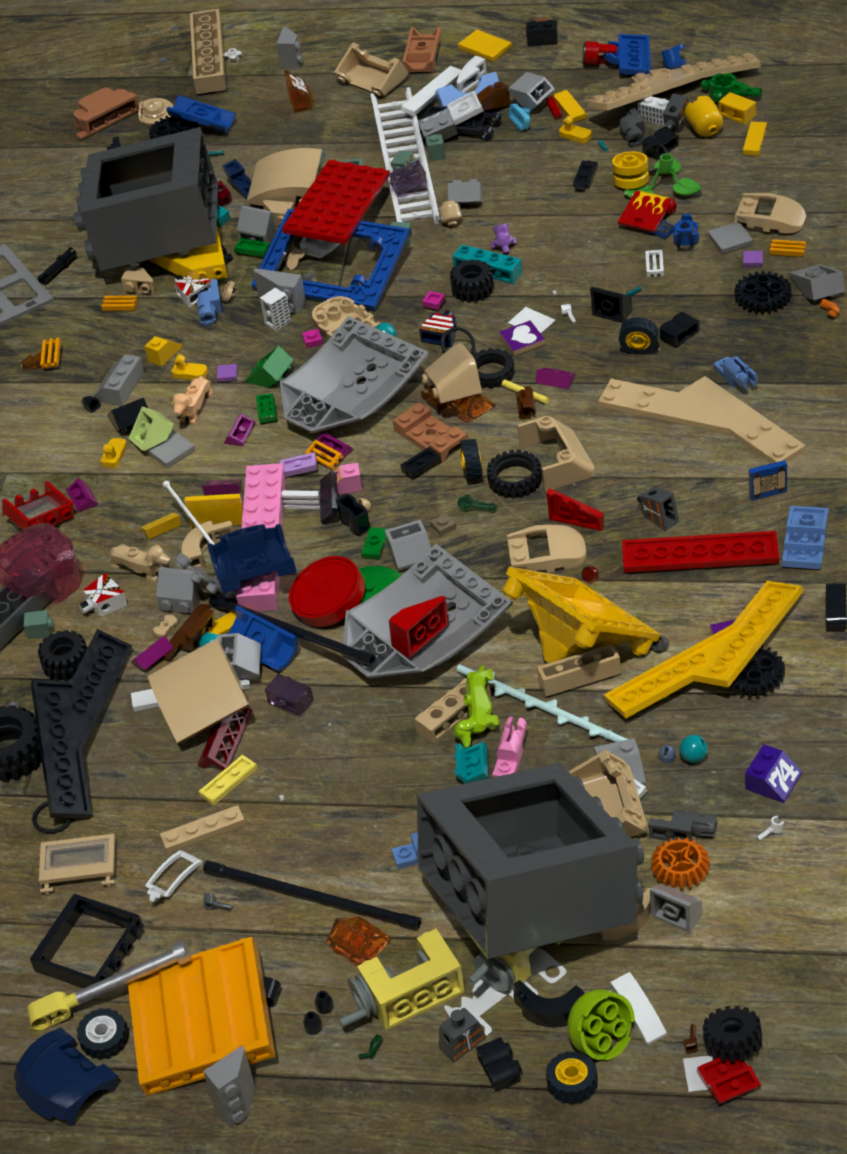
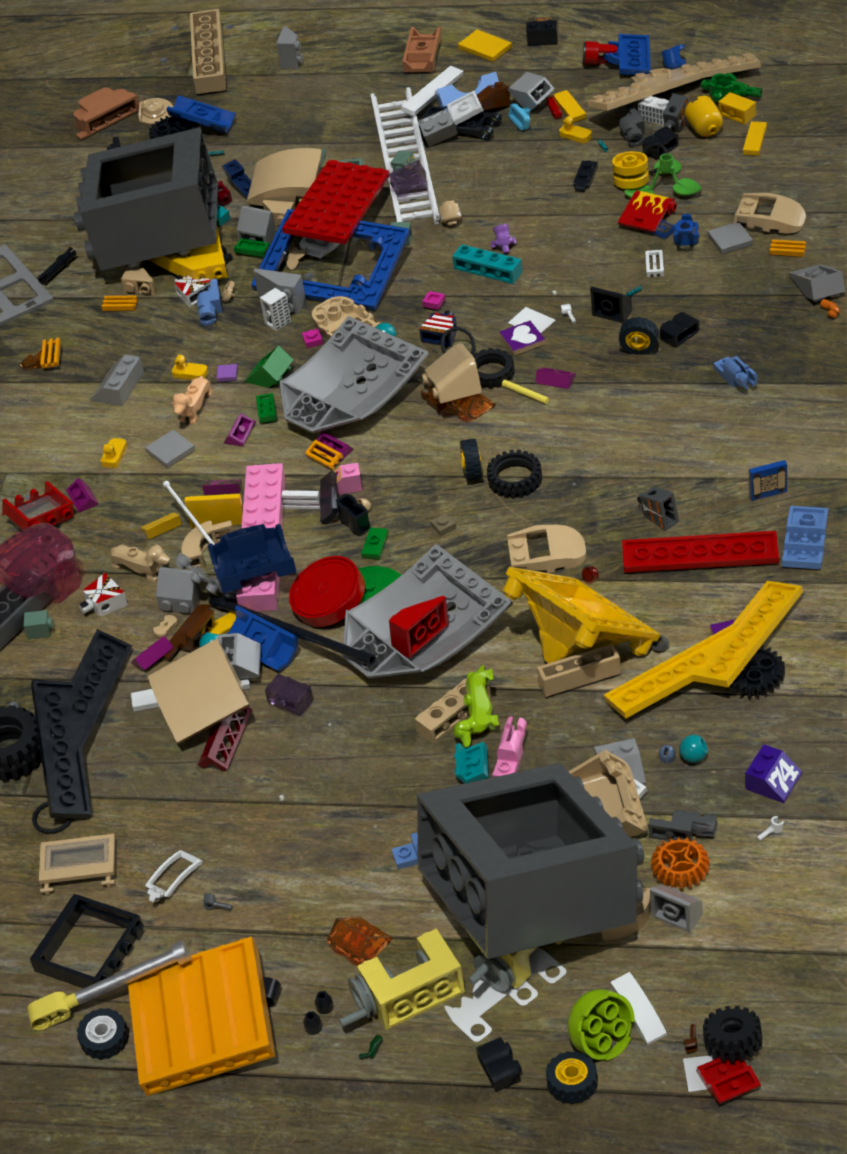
(58, 1078): dark blue piece -> none
(61, 654): black tyre -> none
(90, 403): black hose -> none
(125, 416): black slope -> none
(150, 429): yellowish green slope -> none
(161, 350): yellow slope -> none
(202, 829): tan plate -> none
(227, 780): light yellow tile -> none
(231, 1086): light grey slope -> none
(232, 55): white plate -> none
(298, 92): clear orange slope -> none
(299, 464): lavender plate -> none
(370, 72): tan windscreen -> none
(399, 918): black piece -> none
(407, 543): light grey slope -> none
(417, 425): nougat piece -> none
(420, 462): black plate -> none
(435, 147): sand green brick -> none
(459, 1034): dark grey torso -> none
(465, 192): light grey slope -> none
(466, 502): clear green piece -> none
(471, 73): white slope -> none
(472, 280): black tyre -> none
(525, 402): reddish brown arm -> none
(545, 1011): black arch -> none
(550, 707): light aqua plant -> none
(572, 461): tan windscreen -> none
(572, 512): red wing -> none
(705, 407): tan piece -> none
(752, 258): medium lavender piece -> none
(763, 291): black gear -> none
(836, 606): black beam -> none

